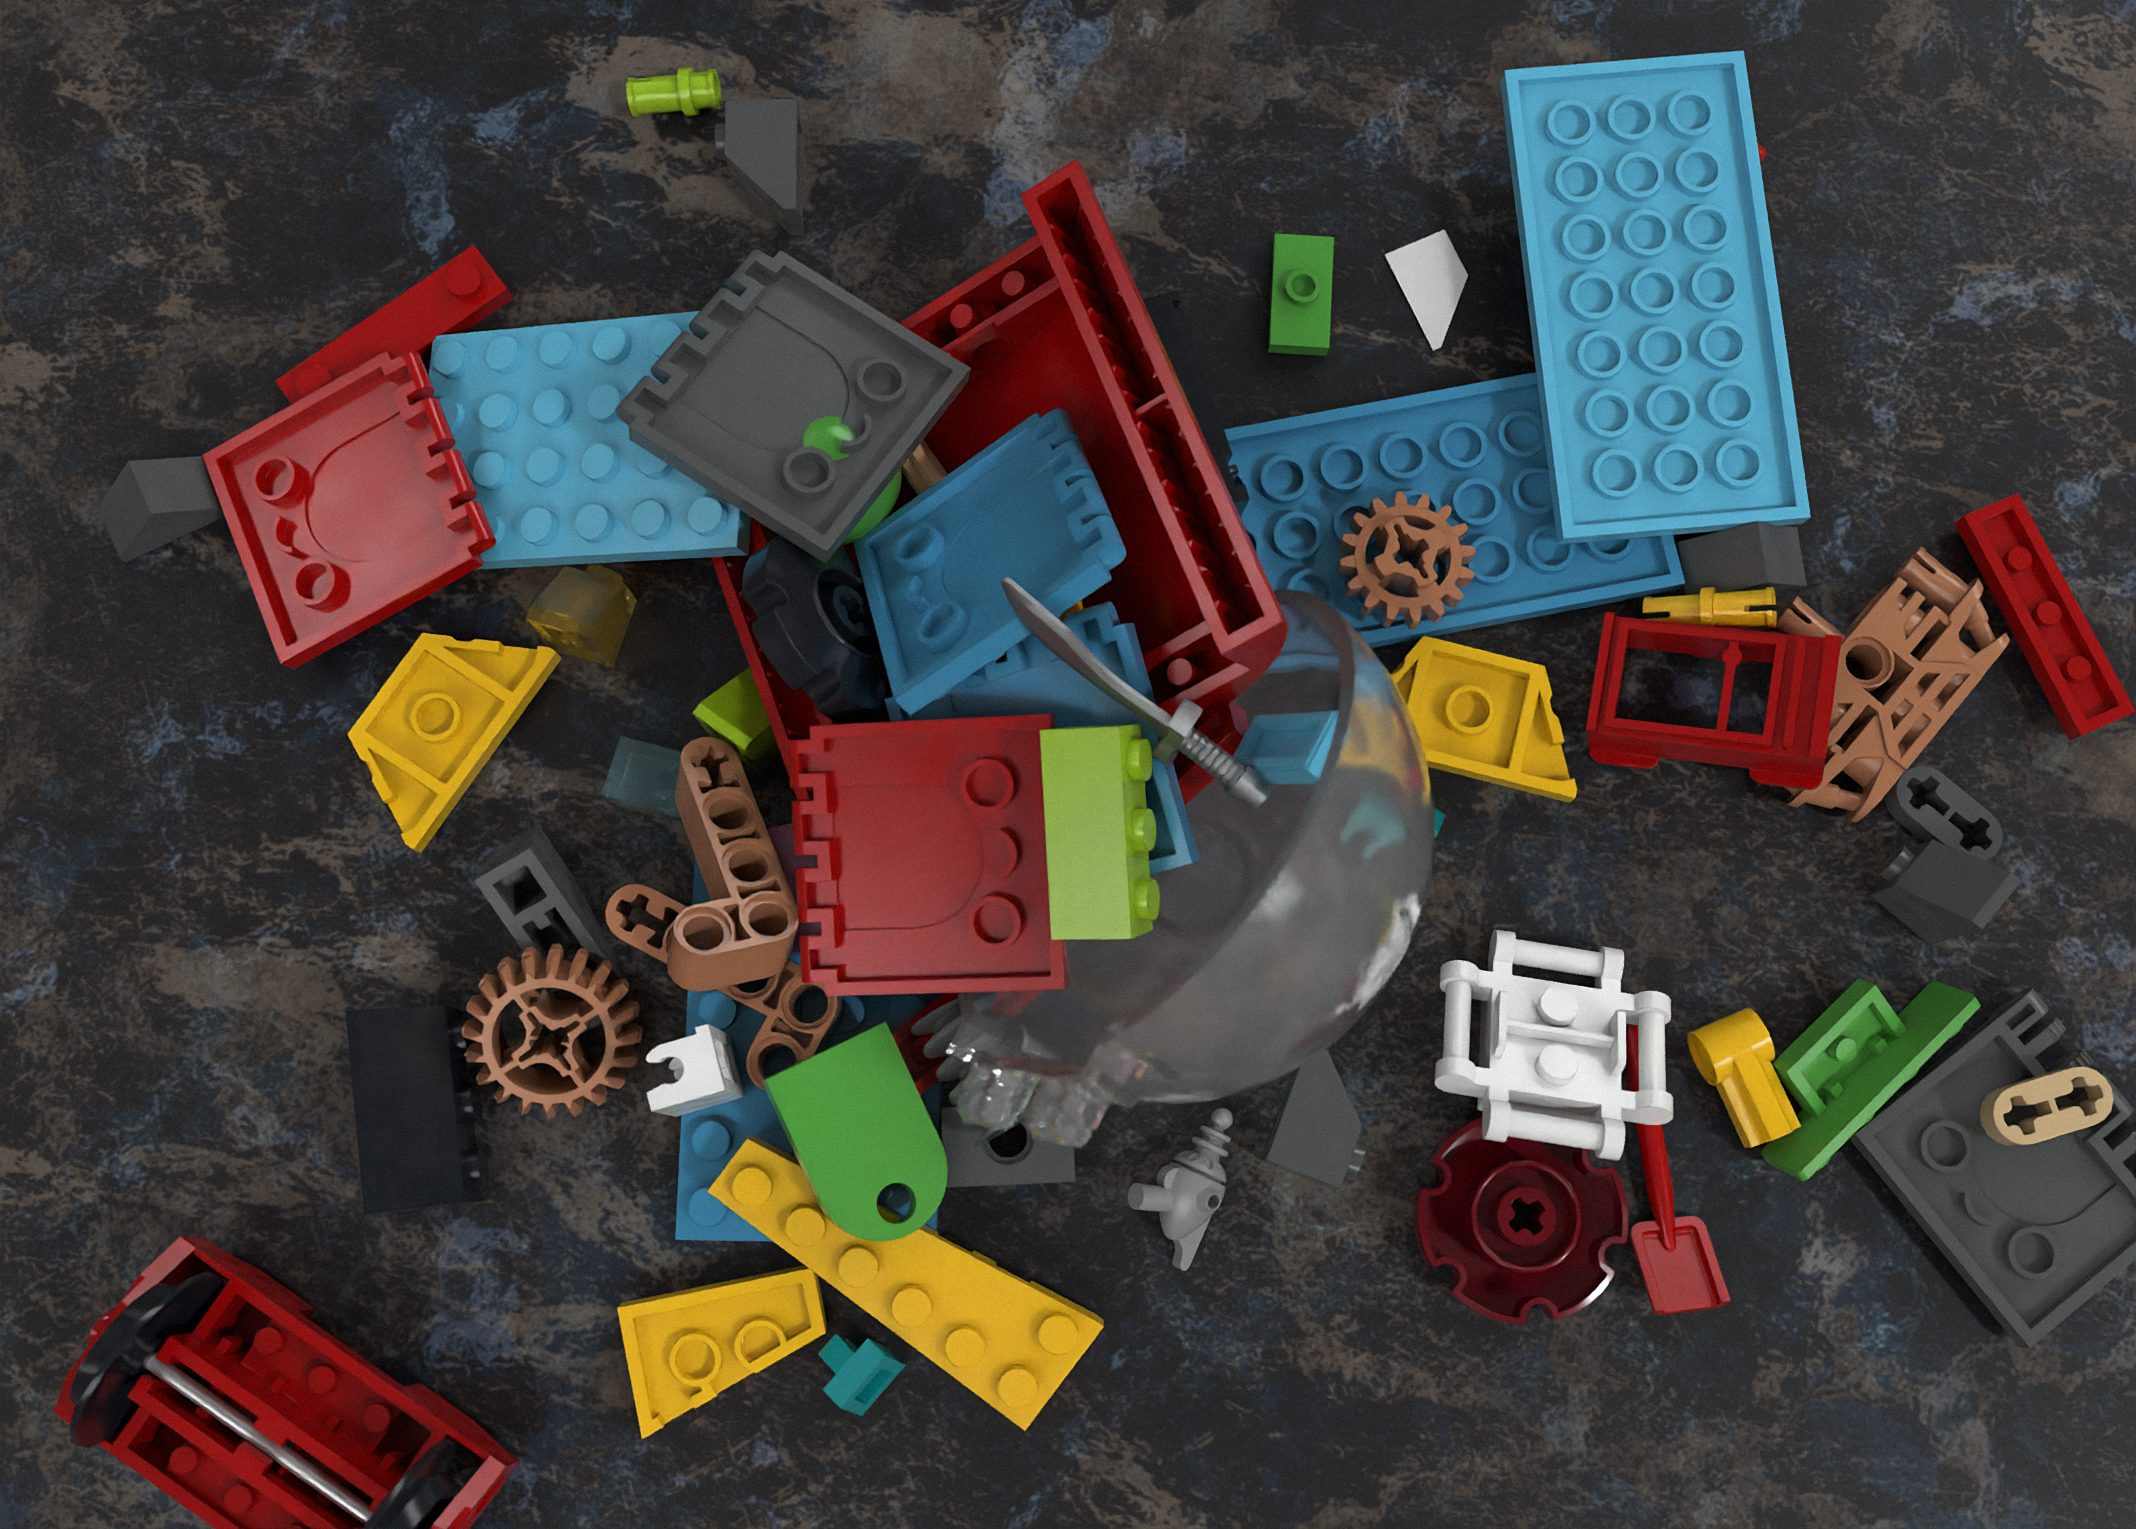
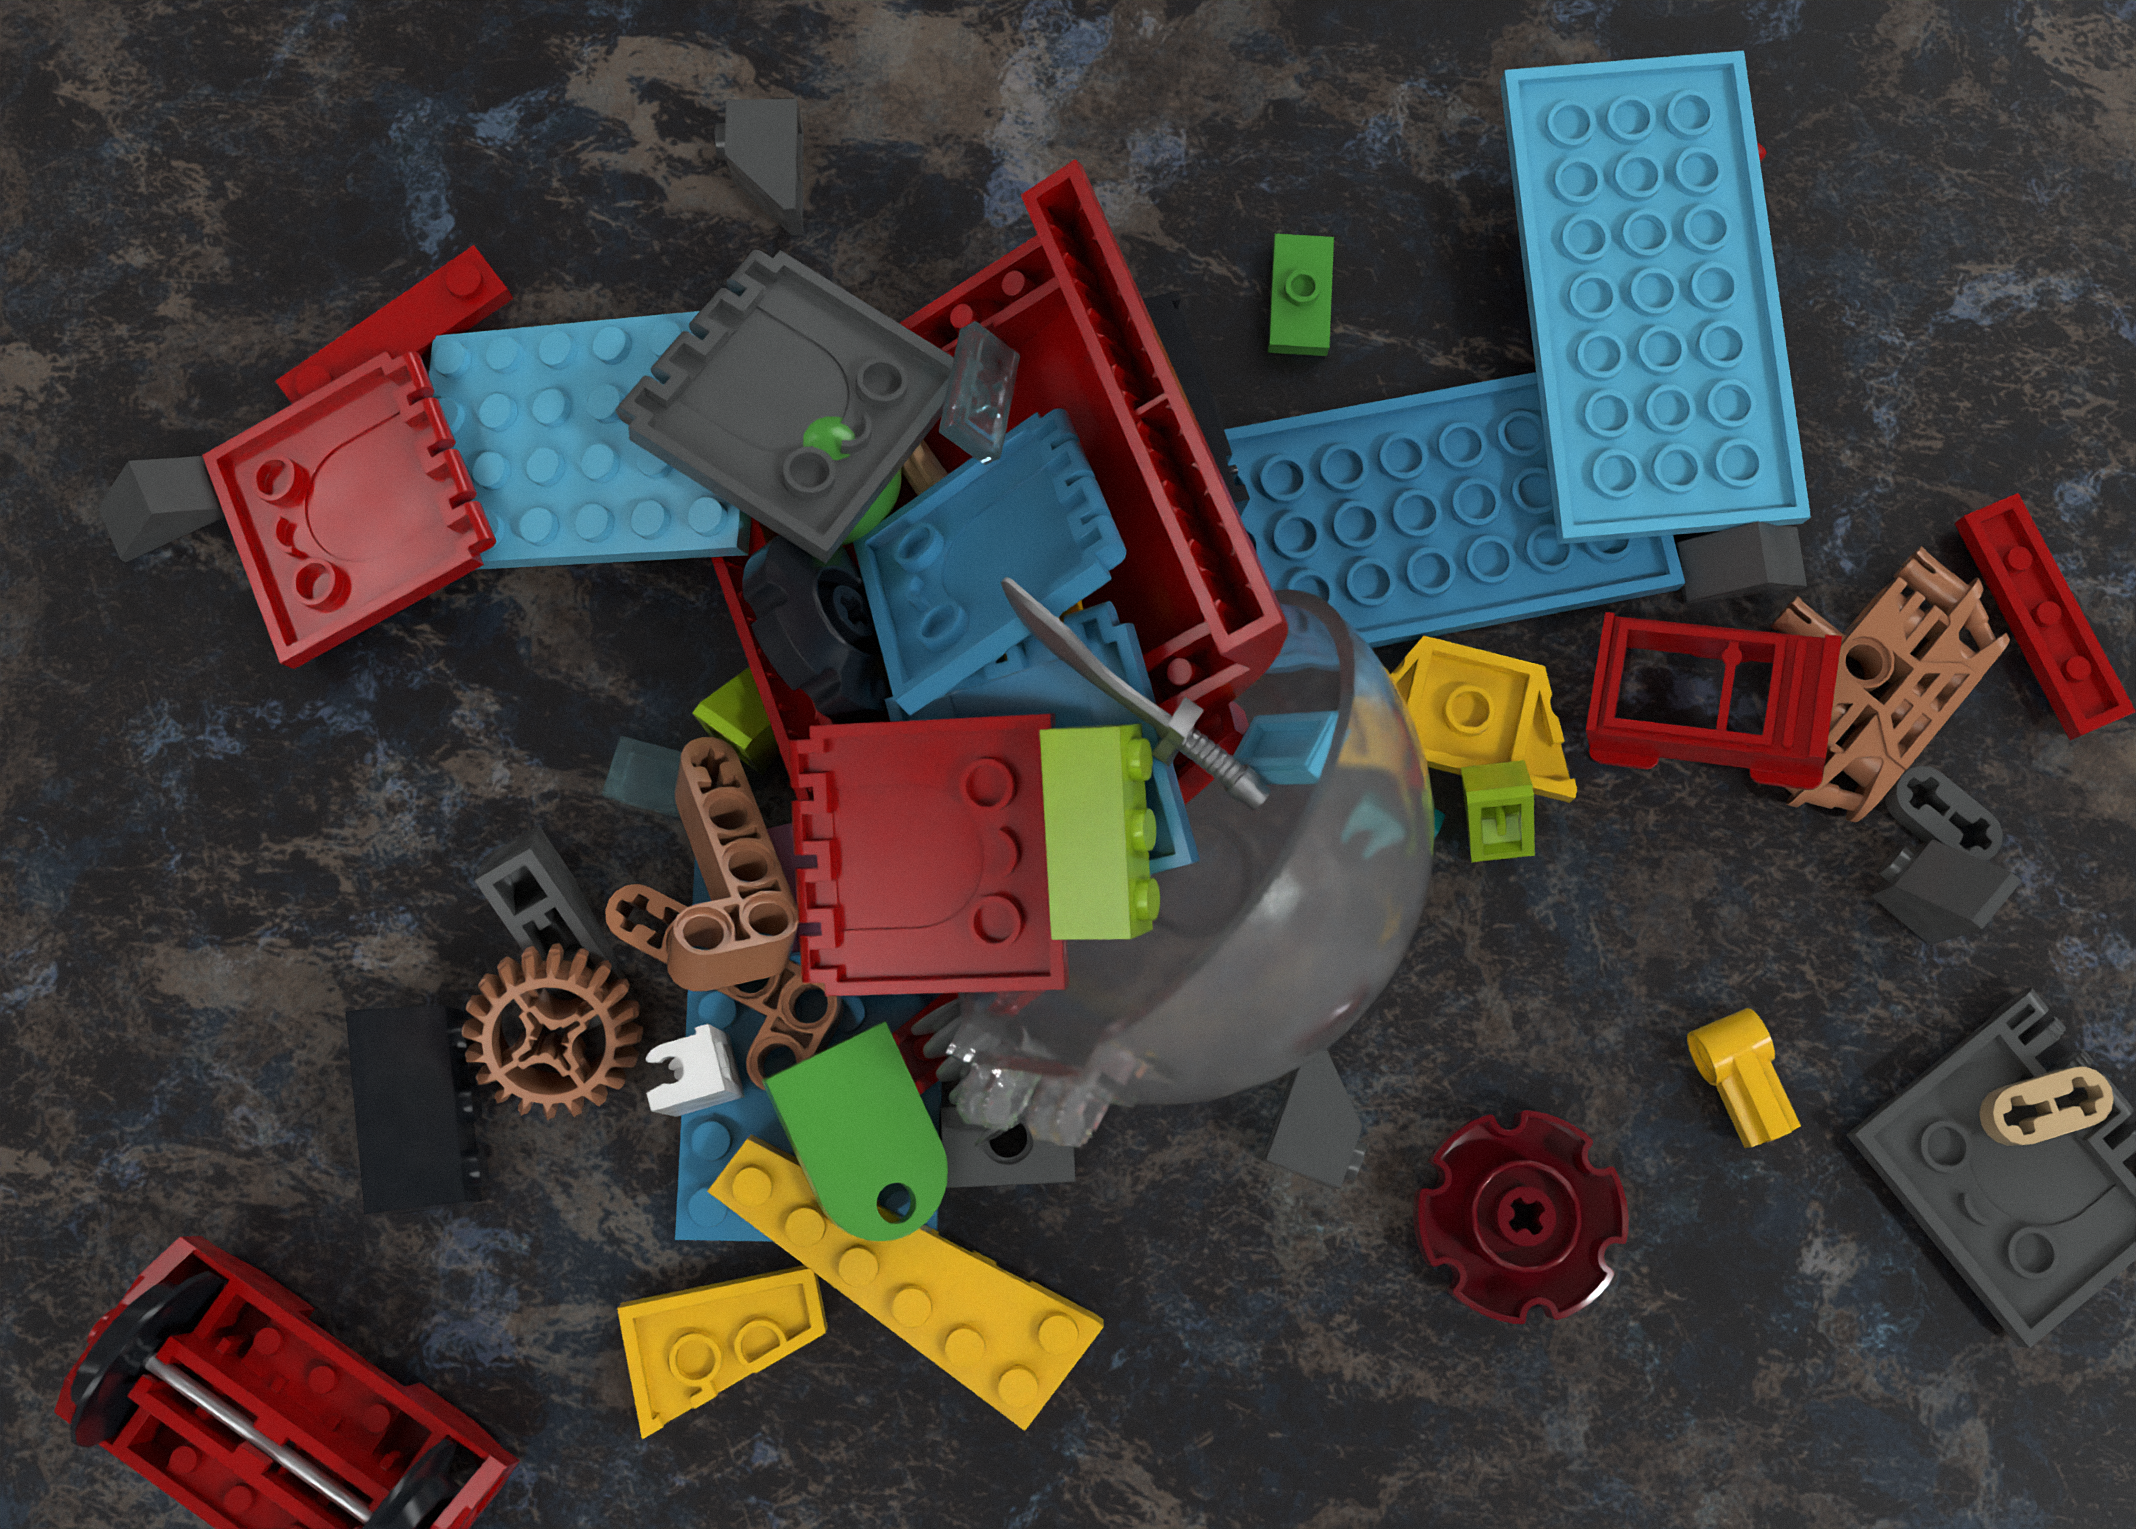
(443, 722): yellow wing -> none
(584, 613): clear yellow slope -> none
(683, 92): lime pin -> none
(859, 1371): teal tile -> none
(979, 393): none -> clear light blue plate
(1188, 1189): light grey piece -> none
(1425, 544): nougat gear -> none
(1431, 282): white sticker -> none
(1499, 810): none -> lime slope
(1554, 1047): white brick -> none
(1670, 1251): red piece -> none
(1716, 609): yellow pin -> none
(1855, 1063): bright green bracket -> none

